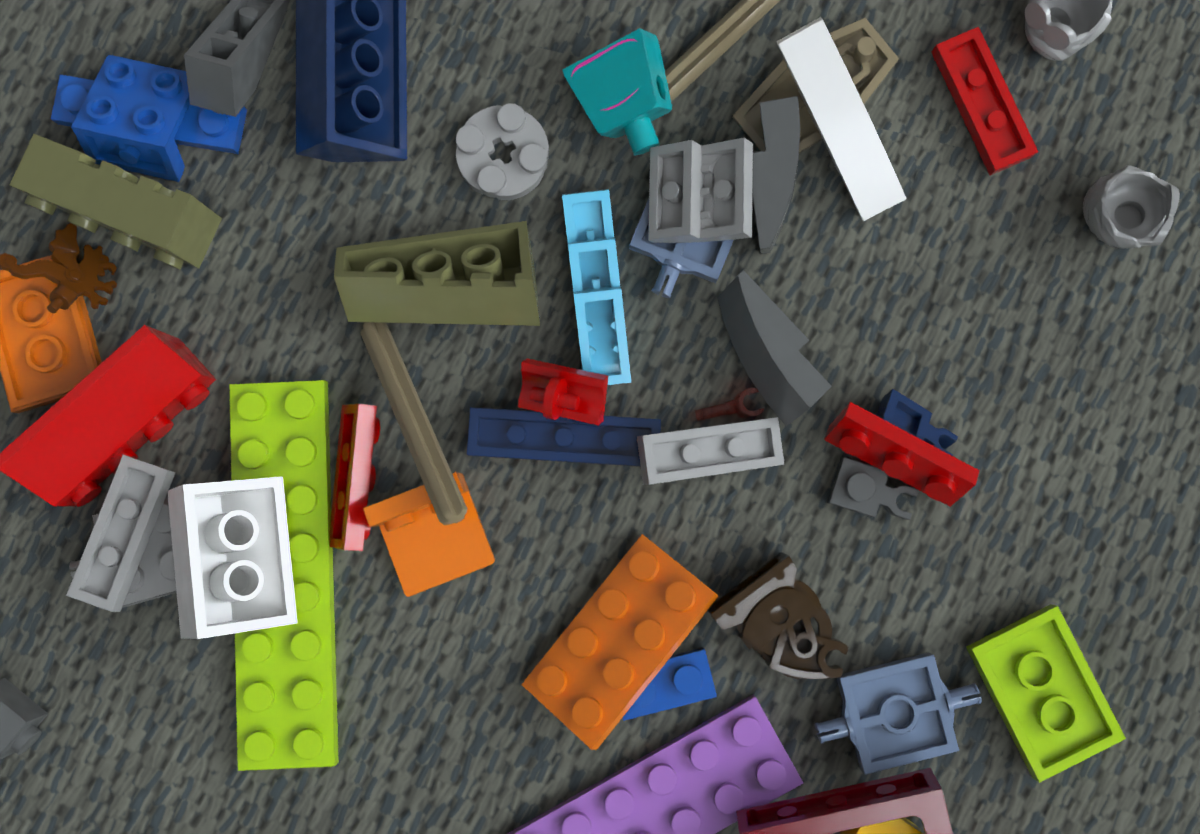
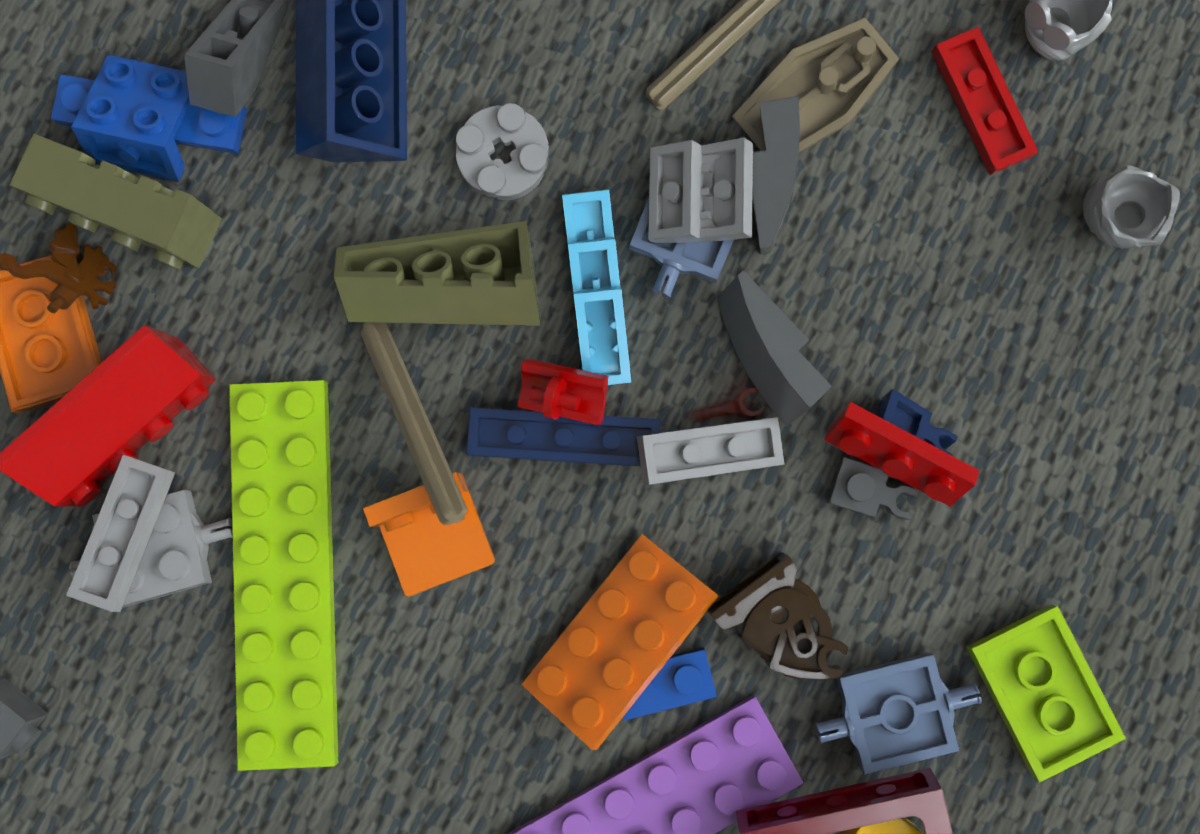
(231, 557): white slope -> none
(353, 476): red plate -> none
(624, 89): teal torso -> none
(841, 118): white slope -> none

